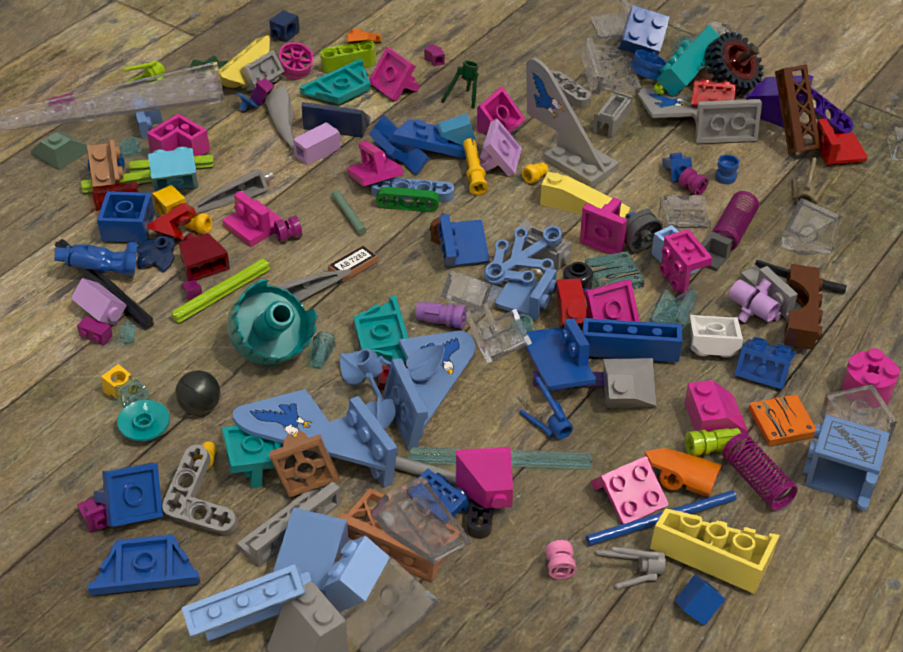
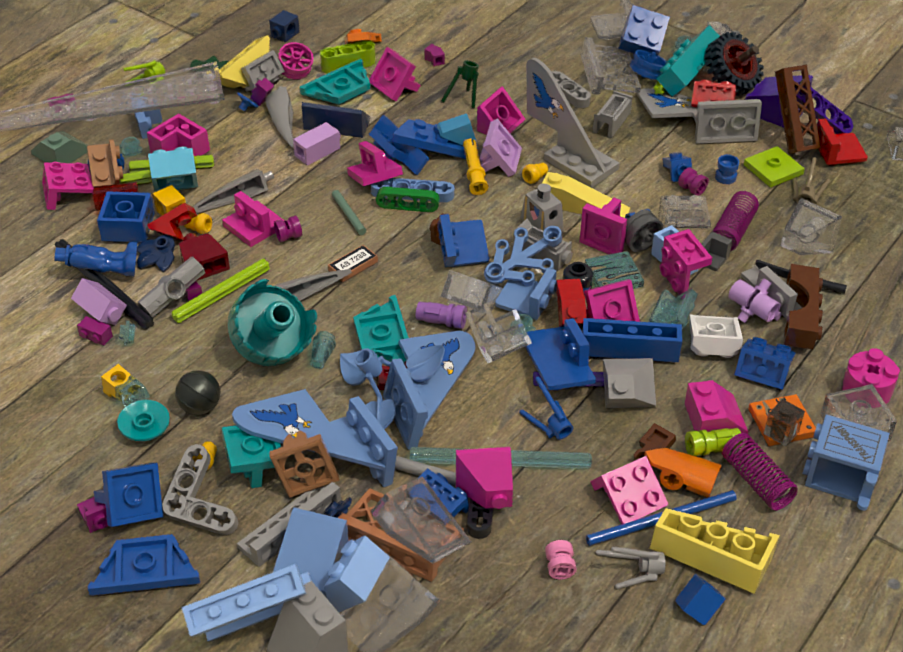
(64, 178): none -> dark pink bracket
(183, 277): none -> light grey piece
(336, 509): none -> dark blue plate
(542, 208): none -> light grey torso
(655, 438): none -> reddish brown plate
(774, 166): none -> lime plate
(784, 422): none -> clear smoke brick

